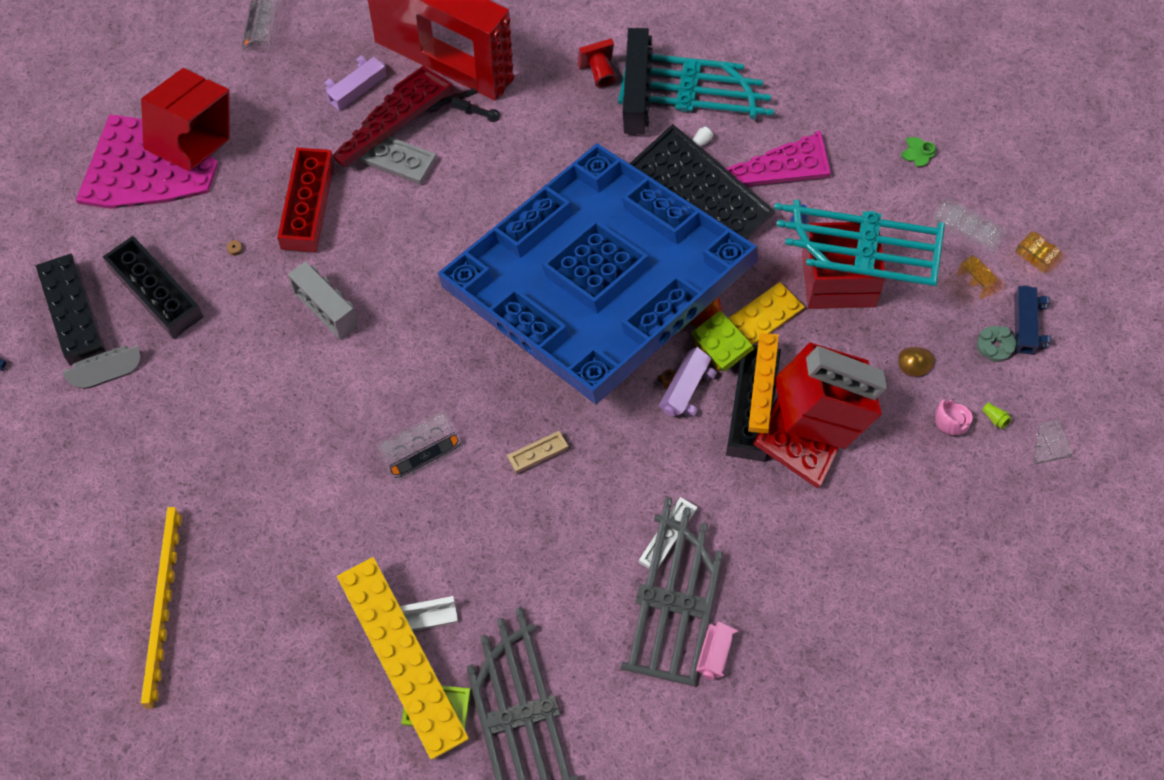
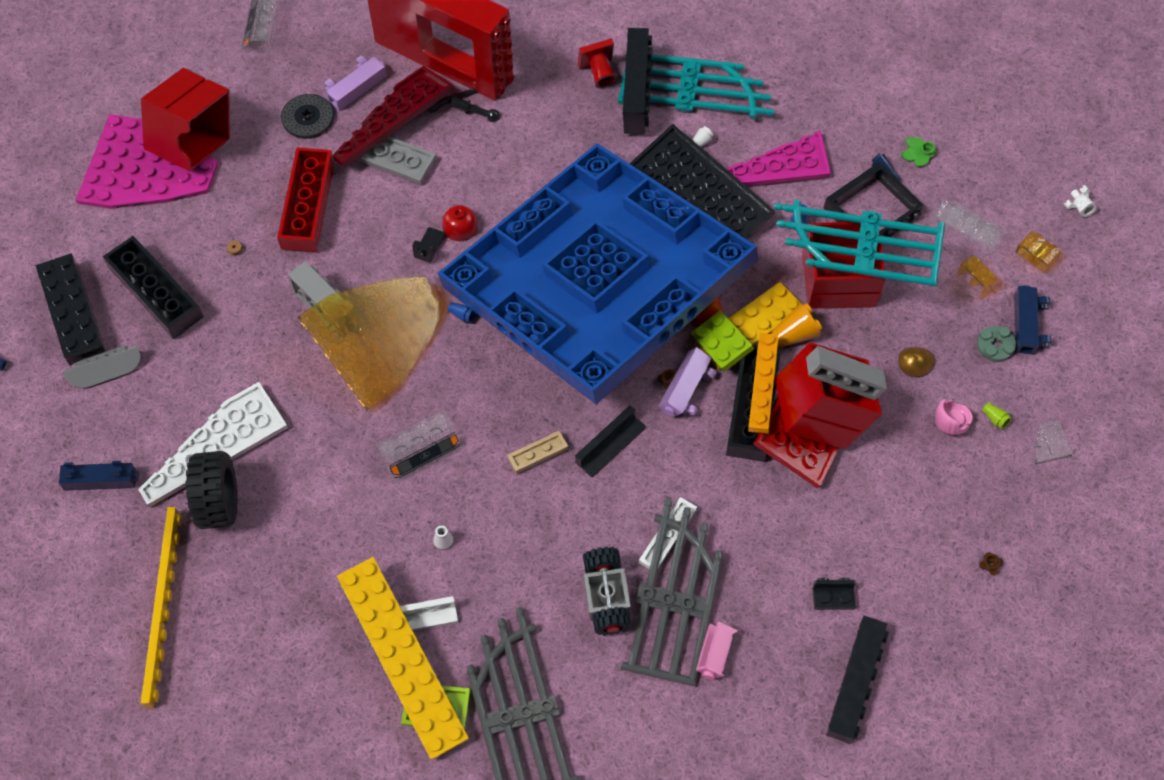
(97, 476): none -> dark blue brick
(211, 490): none -> black tyre
(235, 429): none -> white wing
(319, 119): none -> piece
(375, 332): none -> clear yellow wing
(429, 245): none -> black bracket
(443, 538): none -> white cone
(459, 223): none -> red cylinder
(462, 312): none -> blue cone
(606, 591): none -> brick
(609, 442): none -> black panel
(797, 327): none -> light orange cone
(834, 594): none -> black bracket
(856, 680): none -> black brick
(876, 172): none -> black window
(885, 162): none -> dark blue cone
(989, 557): none -> reddish brown plate
(1082, 202): none -> white piece

